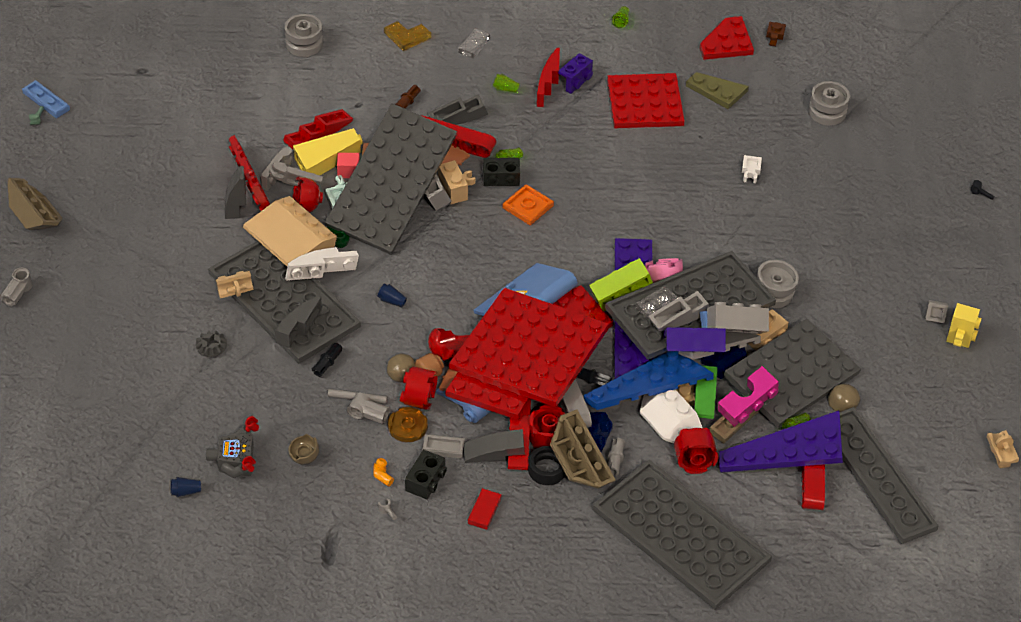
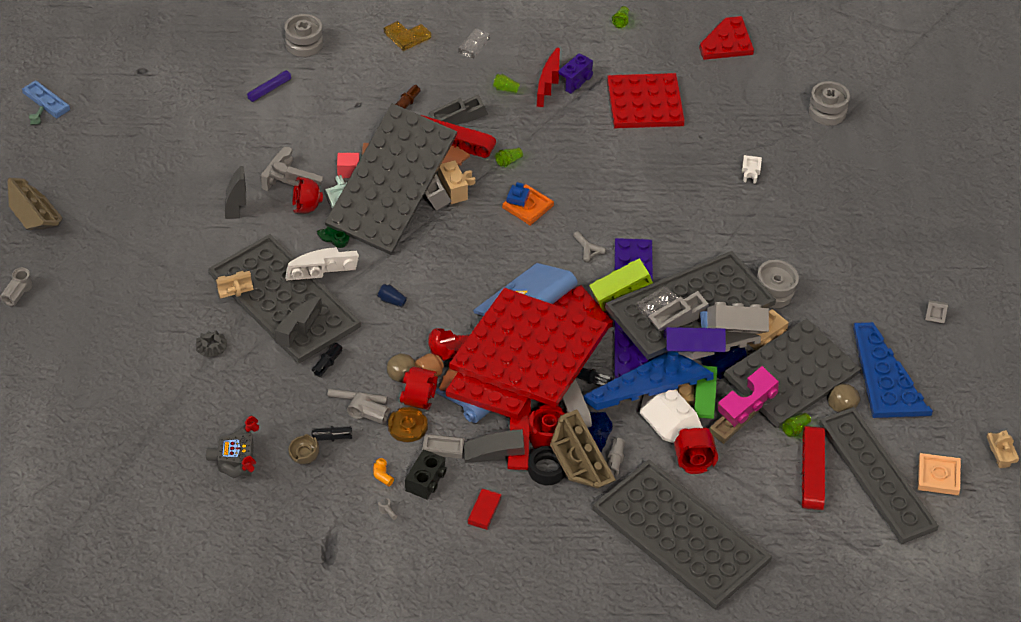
(184, 486): dark blue cone -> none
(252, 181): red wing -> none
(269, 86): none -> dark purple axle
(289, 230): tan slope -> none
(321, 153): light yellow slope -> none
(323, 125): red slope -> none
(332, 433): none -> black axle
(501, 171): pearl dark grey brick -> none
(518, 194): none -> blue tile
(587, 247): none -> light grey piece
(664, 268): bright pink cylinder -> none
(716, 89): olive wing -> none
(775, 31): reddish brown plate -> none
(800, 445): dark purple wing -> none
(886, 381): none -> blue wing
(939, 474): none -> light nougat plate
(963, 325): light yellow brick -> none
(976, 188): black hand -> none

